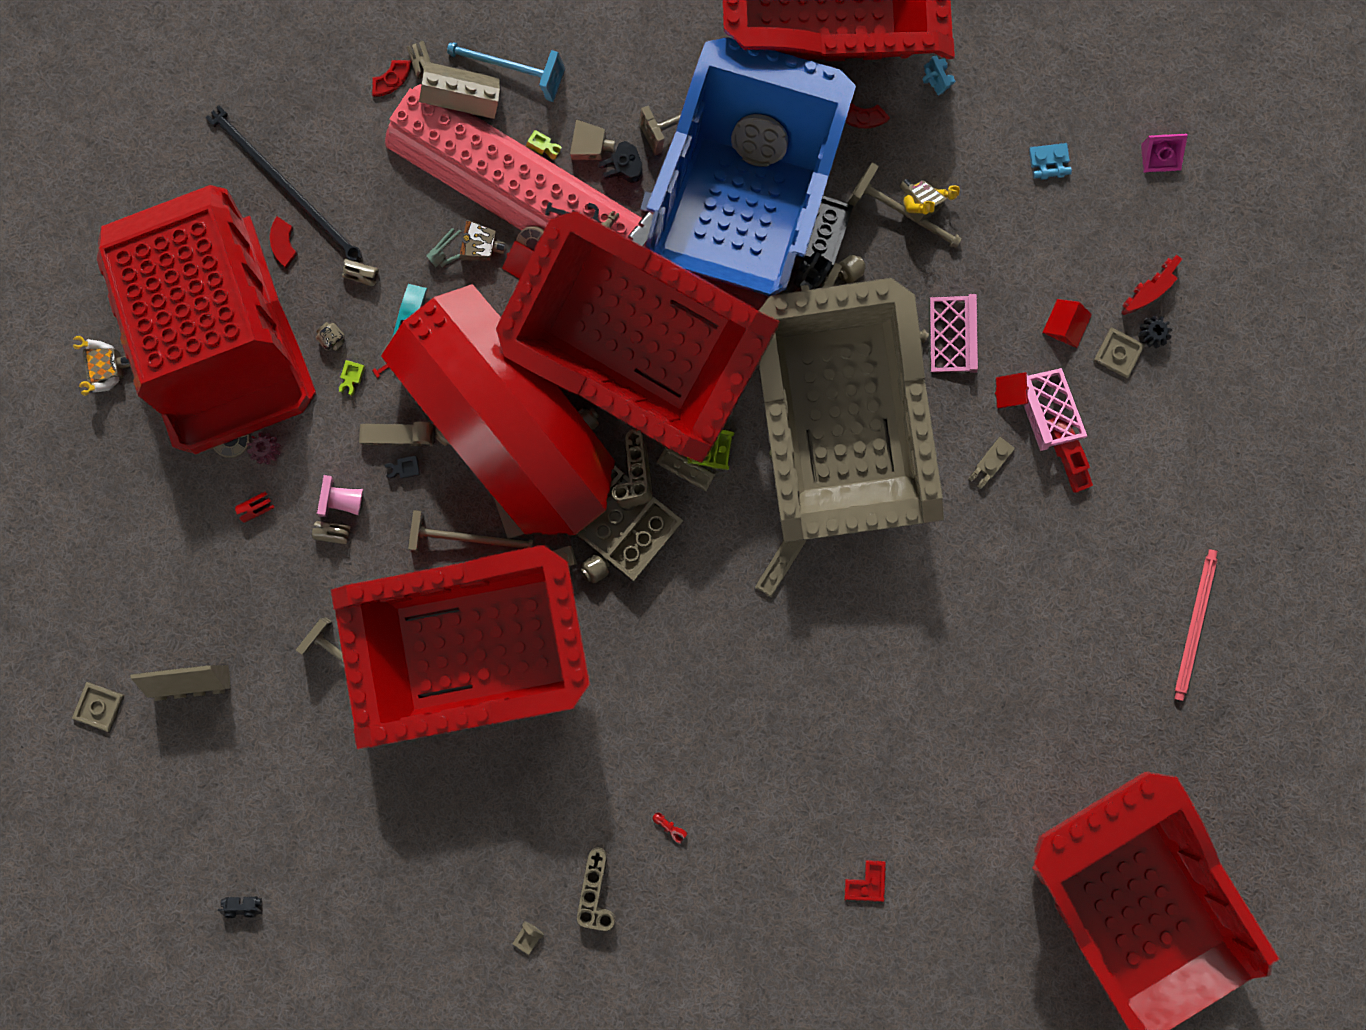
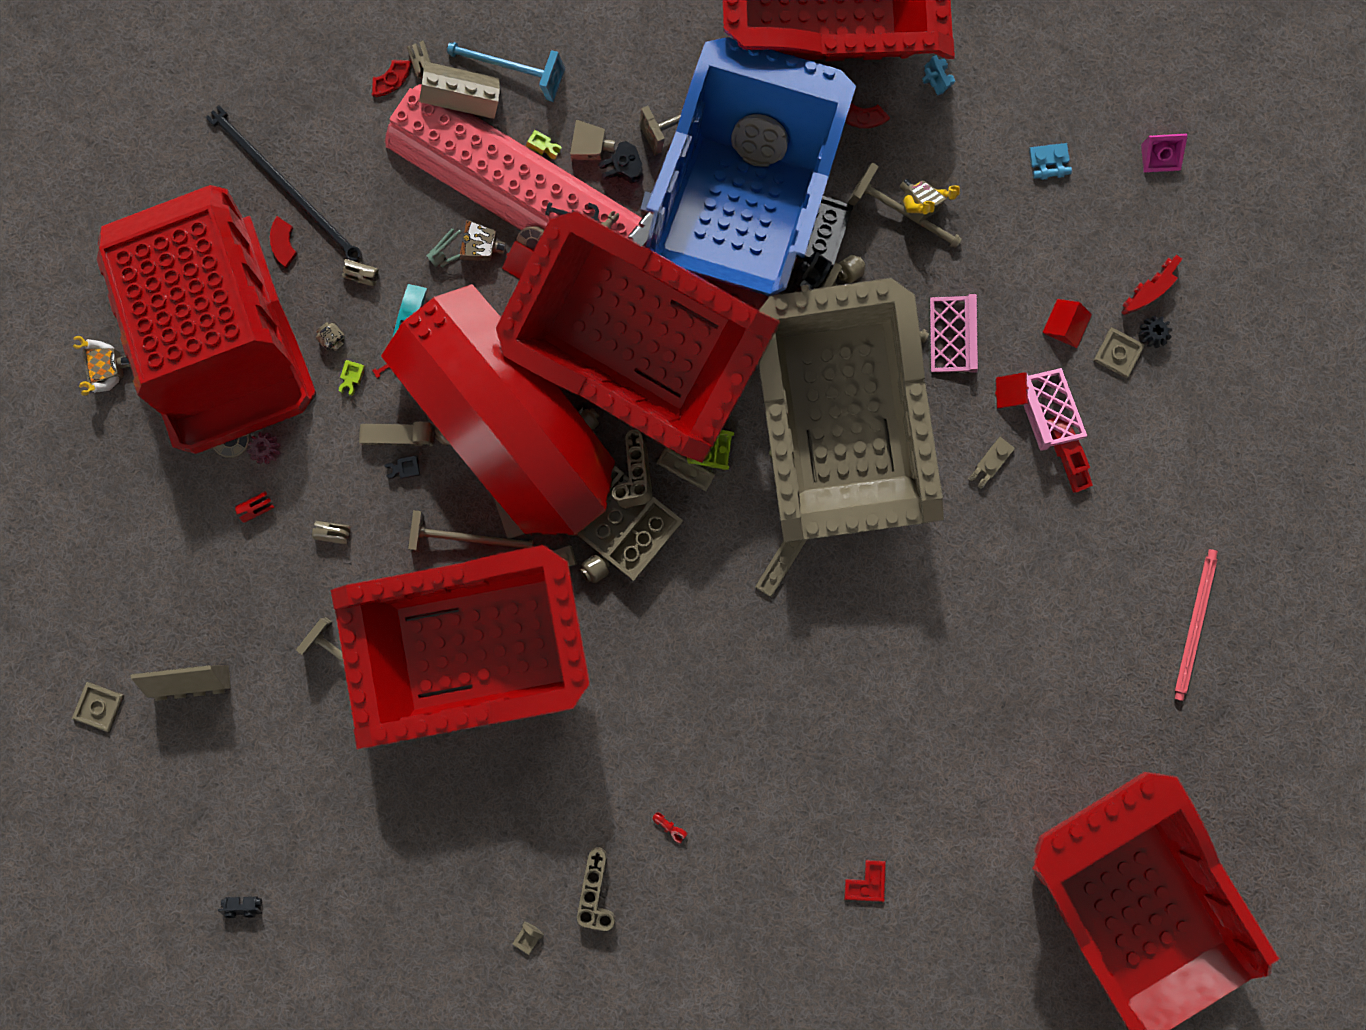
(338, 498): bright pink plant -> none

